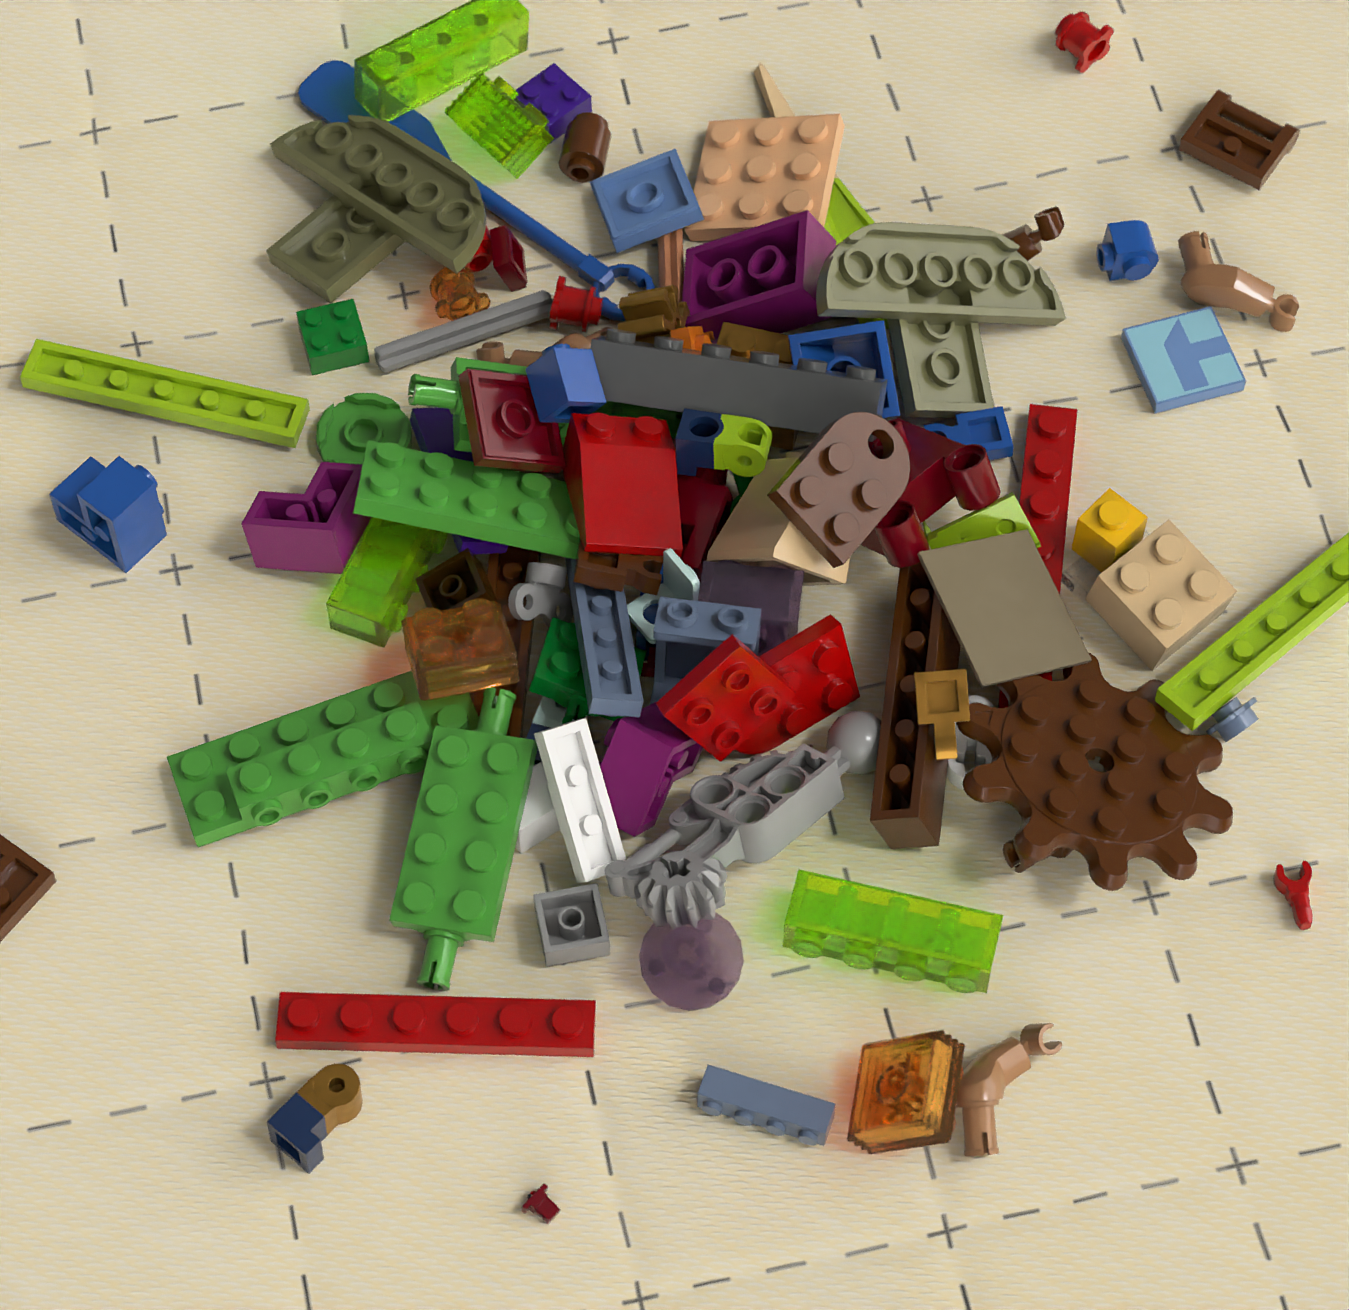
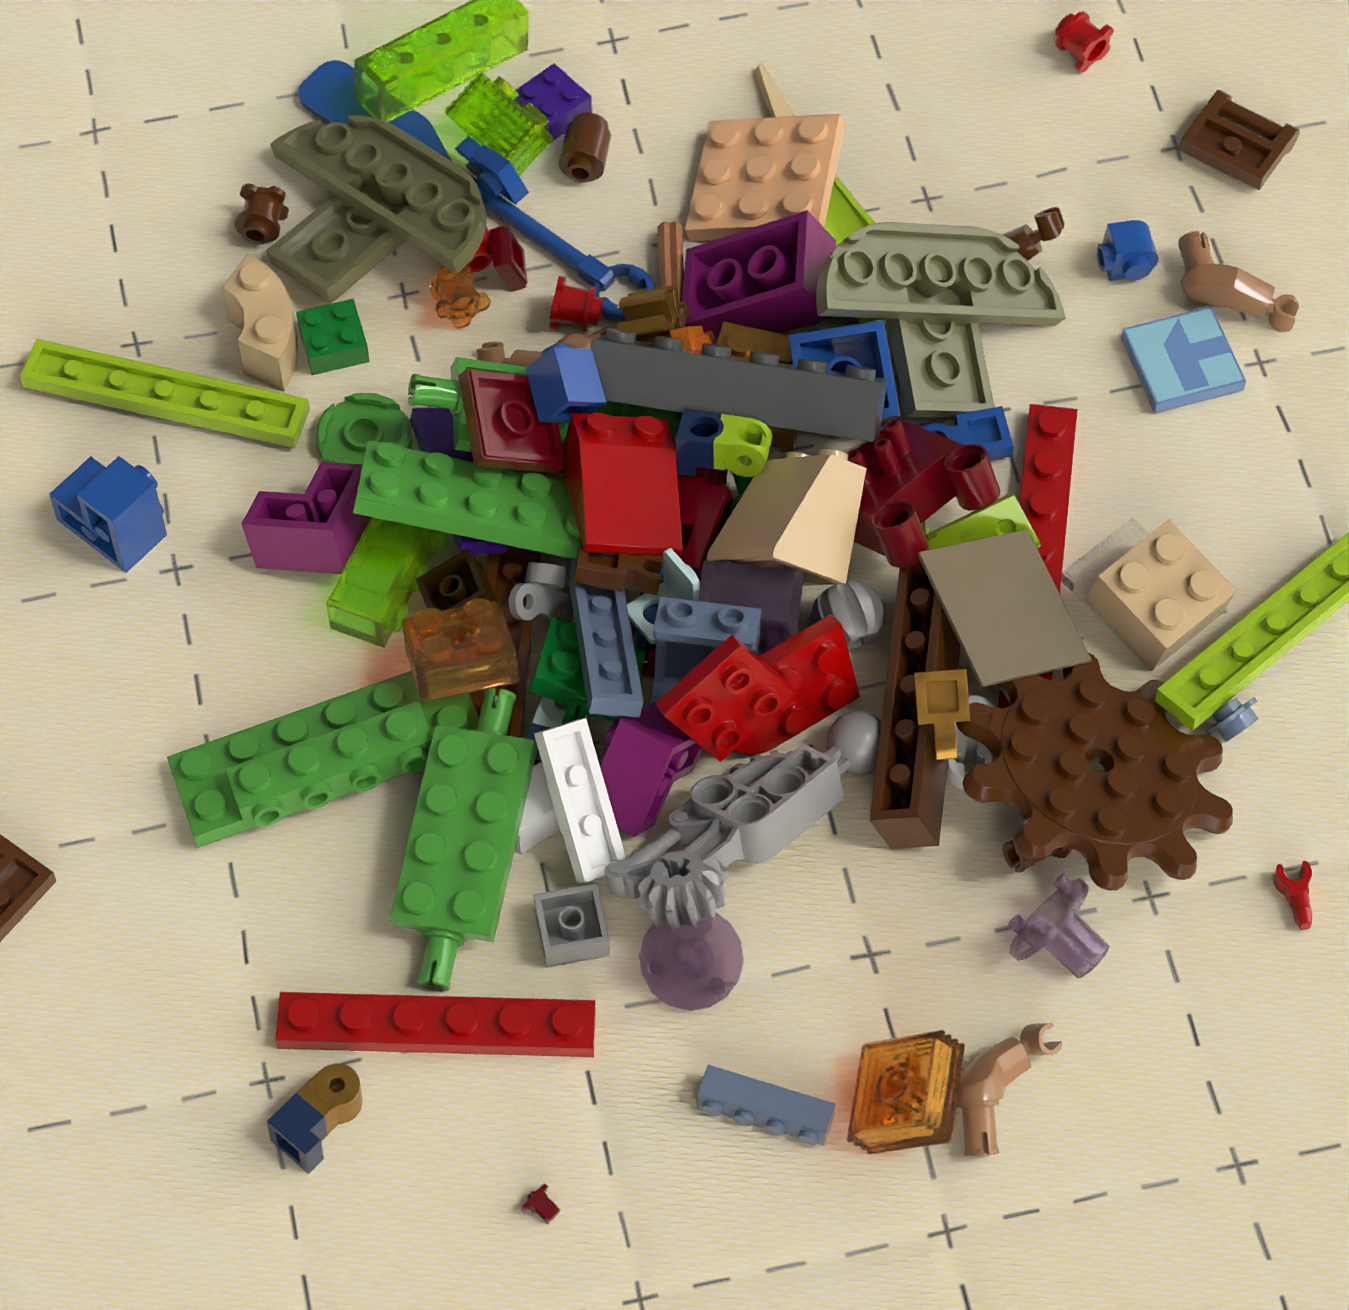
(261, 213): none -> reddish brown brick
(264, 312): none -> tan brick
(463, 331): light grey axle -> none
(492, 170): none -> blue plate
(646, 200): medium blue tile -> none
(840, 487): plate -> none
(856, 608): none -> light grey piece
(892, 932): clear neon green brick -> none
(1060, 930): none -> piece
(1108, 530): yellow brick -> none

